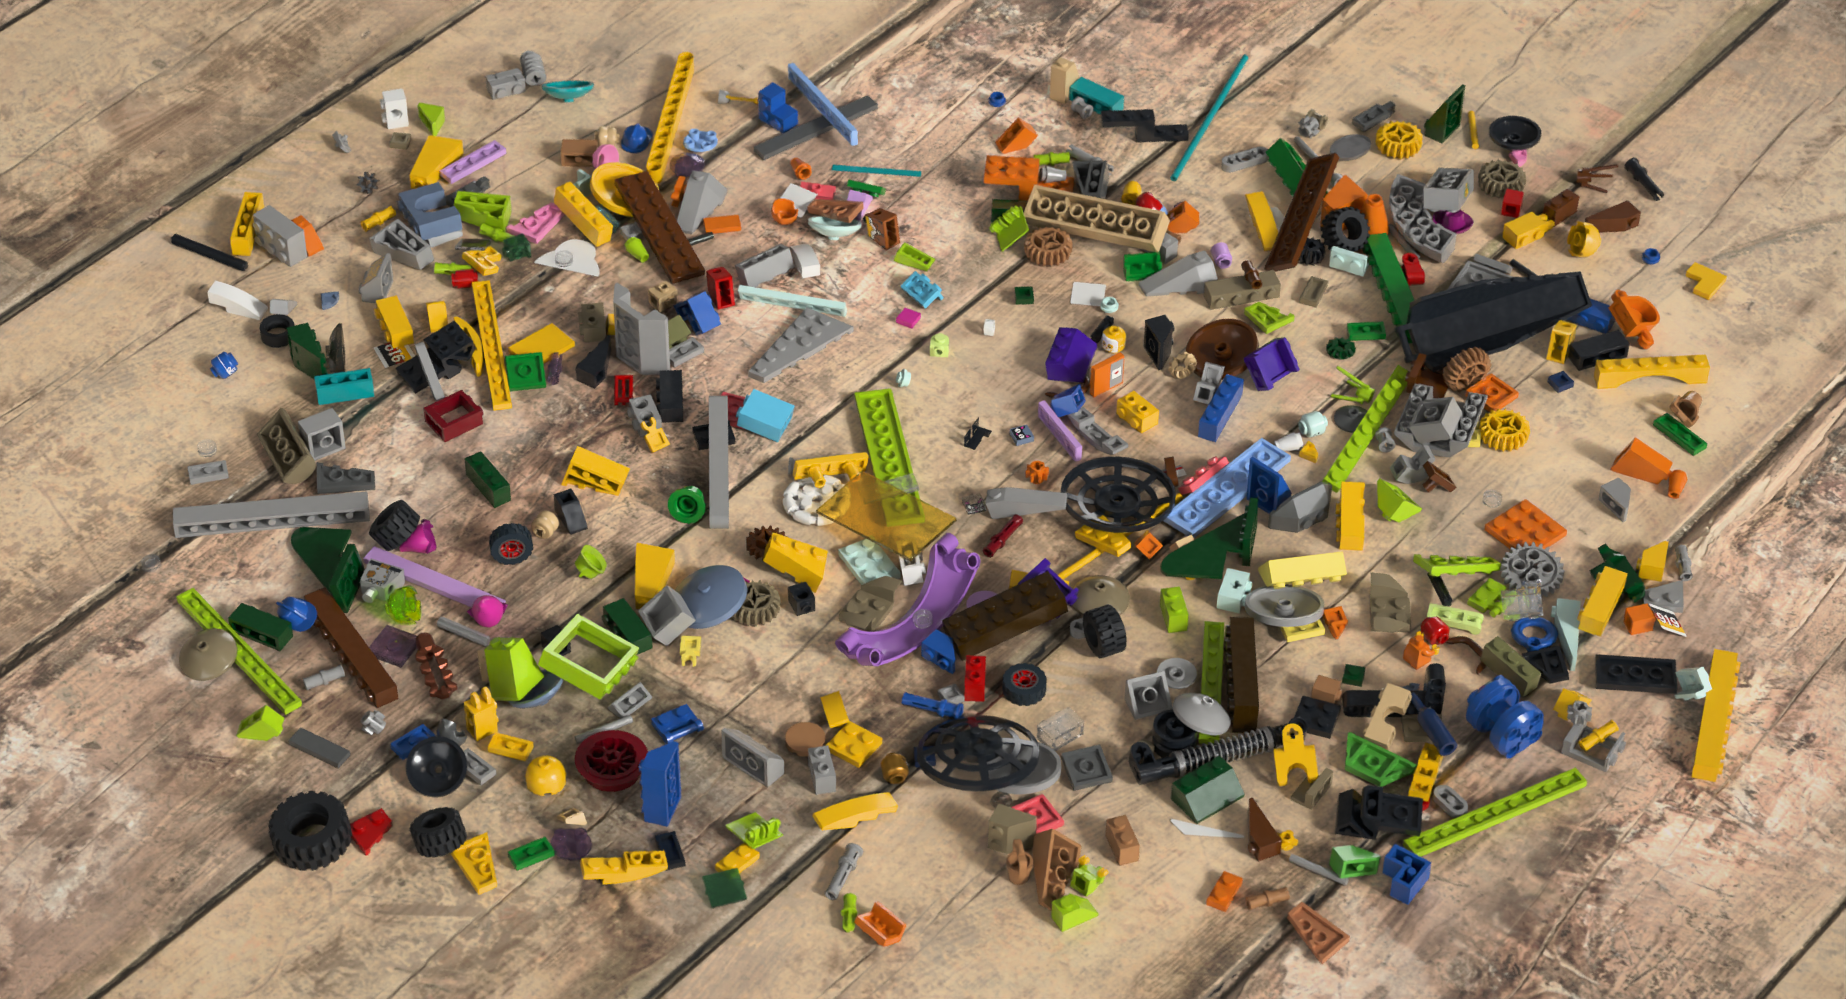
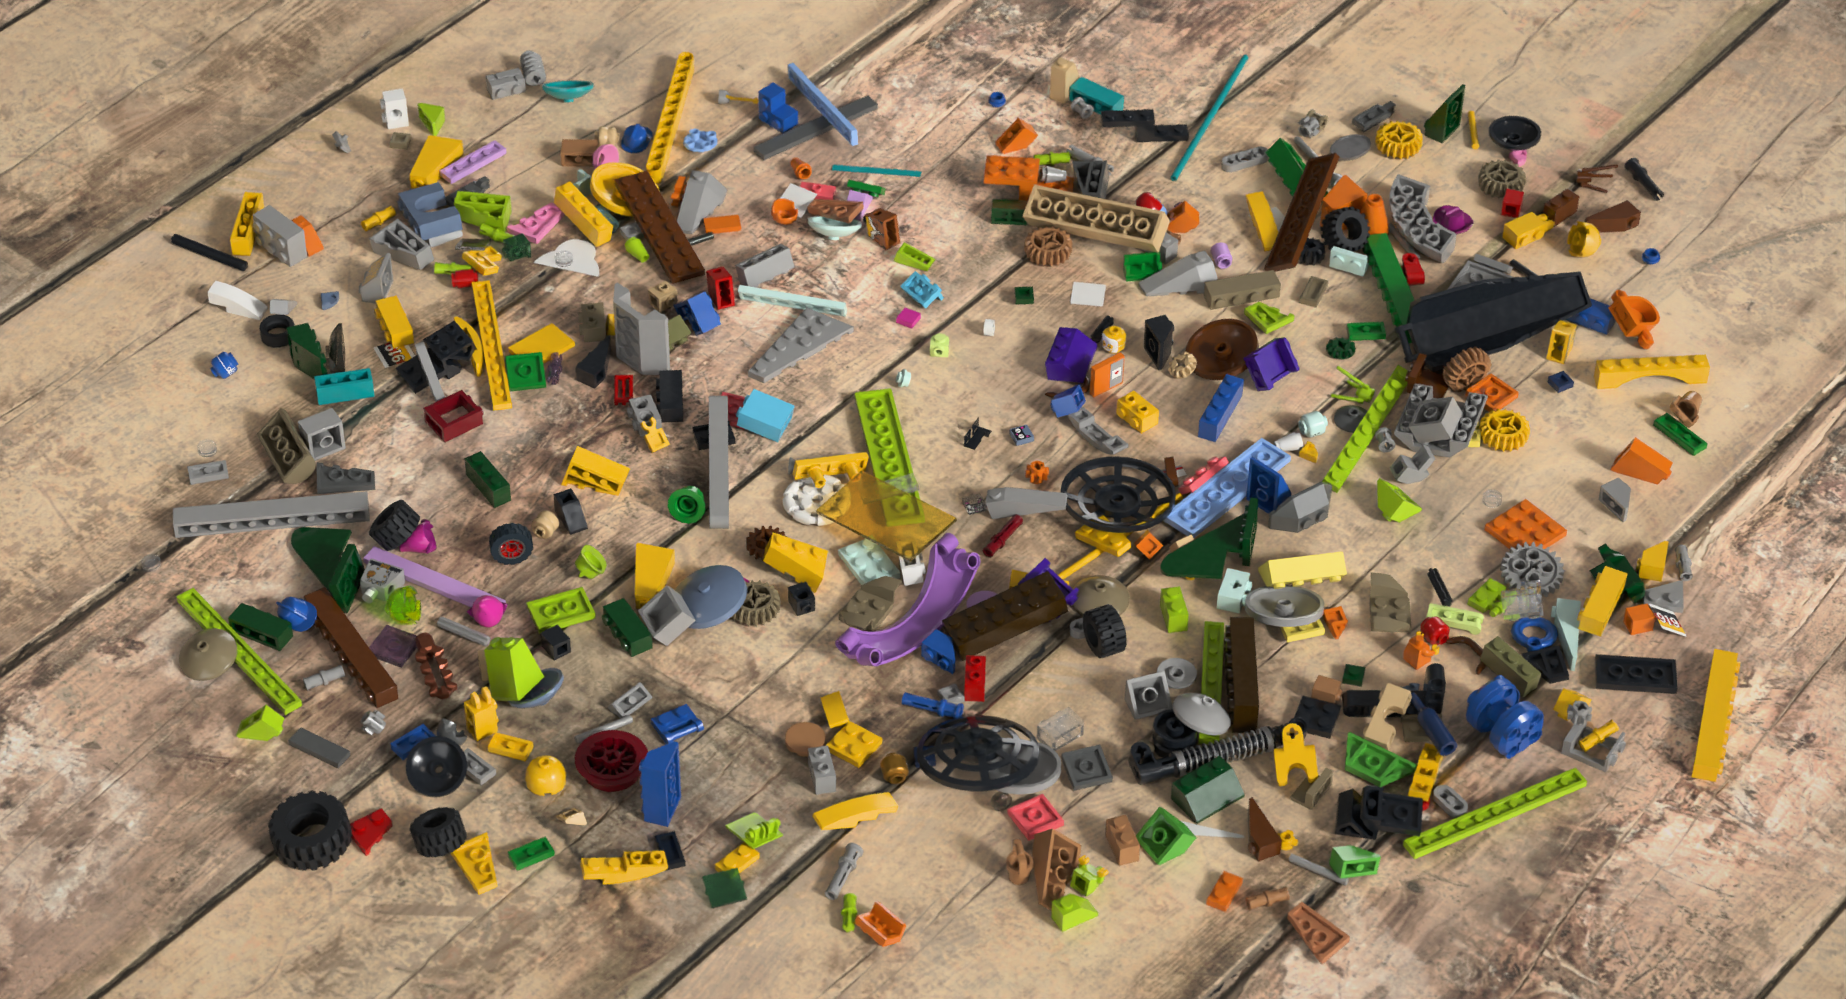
(362, 183): black gear -> none
(436, 315): yellow slope -> none
(561, 609): none -> lime plate
(571, 843): clear purple dish -> none
(579, 676): lime window -> none
(685, 351): light grey plate -> none
(686, 162): dish -> none
(690, 648): light yellow plate -> none
(751, 756): light grey slope -> none
(805, 260): white slope -> none
(922, 618): clear tile -> none
(1009, 227): lime hinge -> none
(1010, 824): dark tan slope -> none
(1024, 684): black wheel -> none
(1060, 431): lavender tile -> none
(1109, 305): light aqua plate -> none
(1131, 192): yellow brick -> none
(1165, 836): none -> bright green slope
(1209, 383): light grey brick -> none
(1251, 274): reddish brown pin -> none
(1350, 516): yellow wedge -> none
(1408, 873): blue brick -> none
(1436, 478): reddish brown tile -> none
(1448, 189): light grey brick -> none
(1454, 565): lime wing -> none
(1601, 347): black brick -> none
(1677, 481): orange cone -> none
(1693, 683): light aqua bracket -> none
(1708, 280): yellow tile -> none

